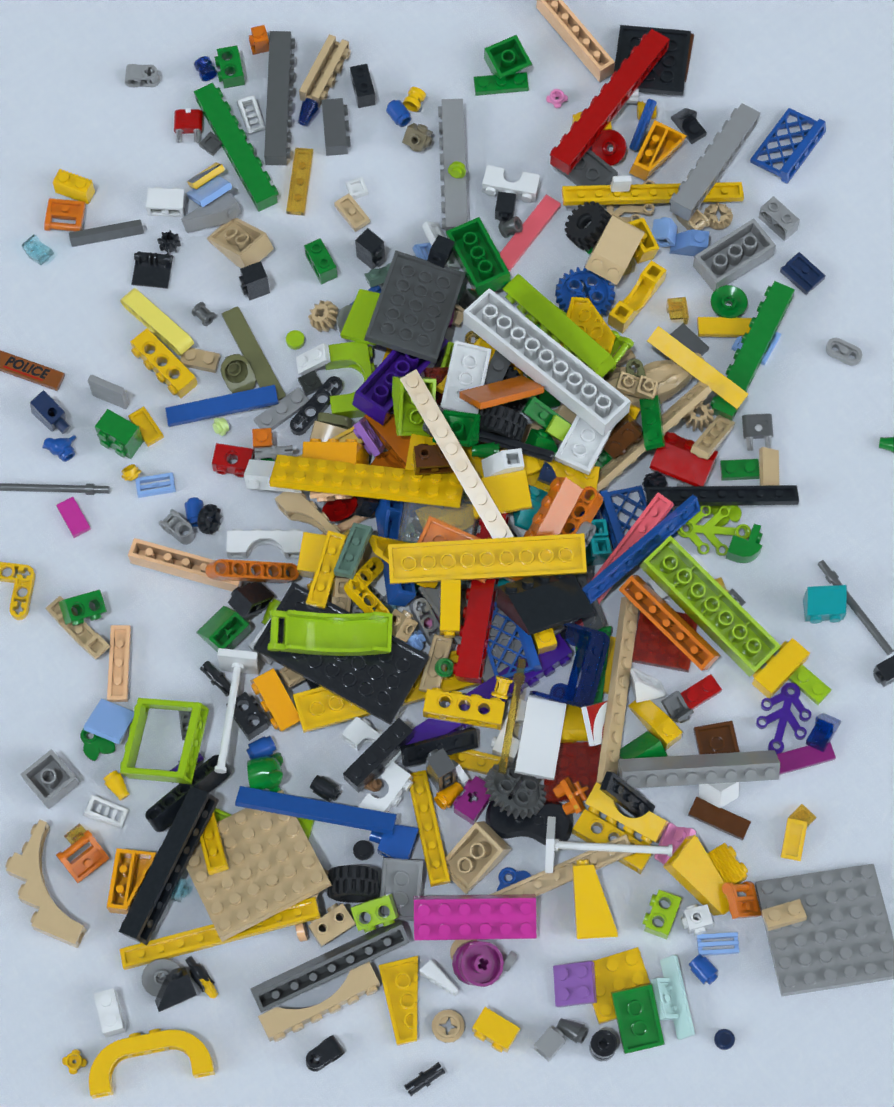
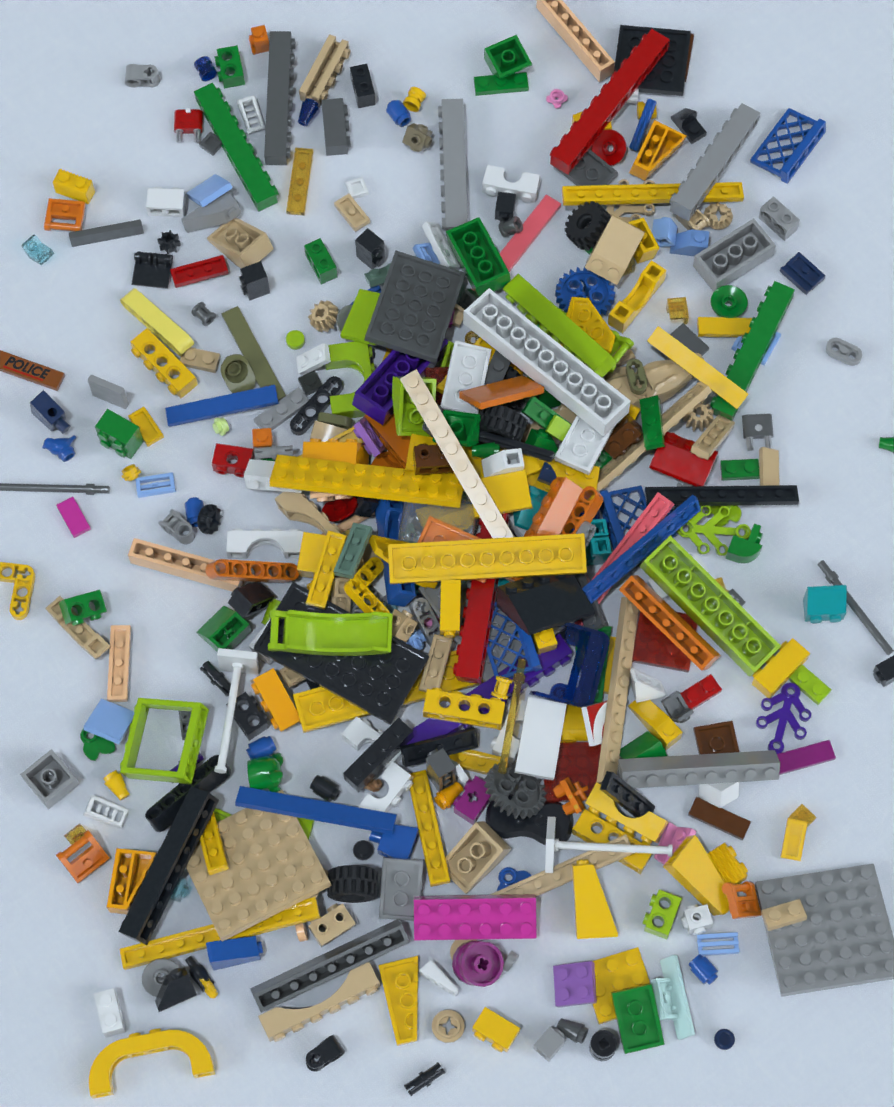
(28, 868): tan arch -> none
(68, 1061): yellow plate -> none
(199, 271): none -> red plate
(206, 175): yellow tile -> none
(233, 952): none -> blue slope
(373, 908): lime brick -> none
(441, 251): black brick -> none
(448, 663): green plate -> none
(457, 169): lime plate -> none
(620, 183): white tile -> none
(636, 386): tan slope -> none
(654, 479): black gear -> none
(823, 731): clear blue slope -> none

